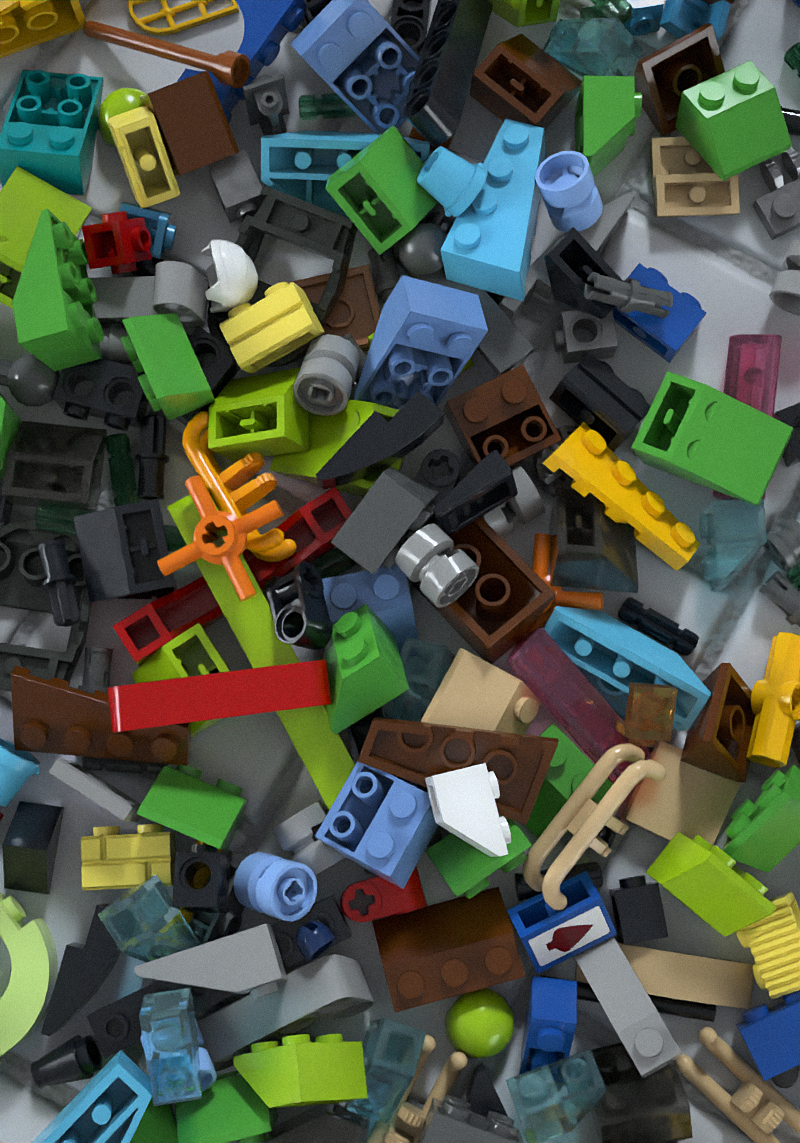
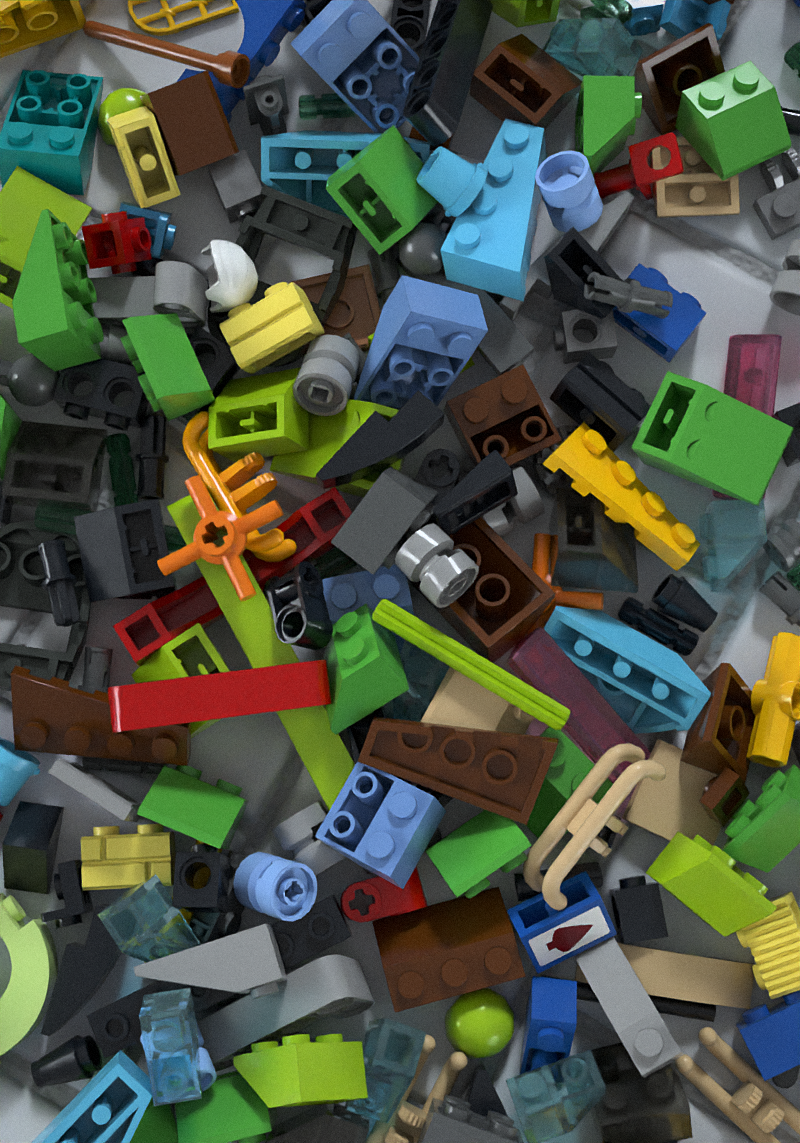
(69, 888): none -> black bracket
(314, 939): dark blue hinge -> none
(467, 808): white slope -> none
(471, 664): none -> lime axle
(637, 172): none -> red bracket
(648, 714): clear orange bracket -> none
(682, 602): none -> black cone
(724, 796): none -> reddish brown plate

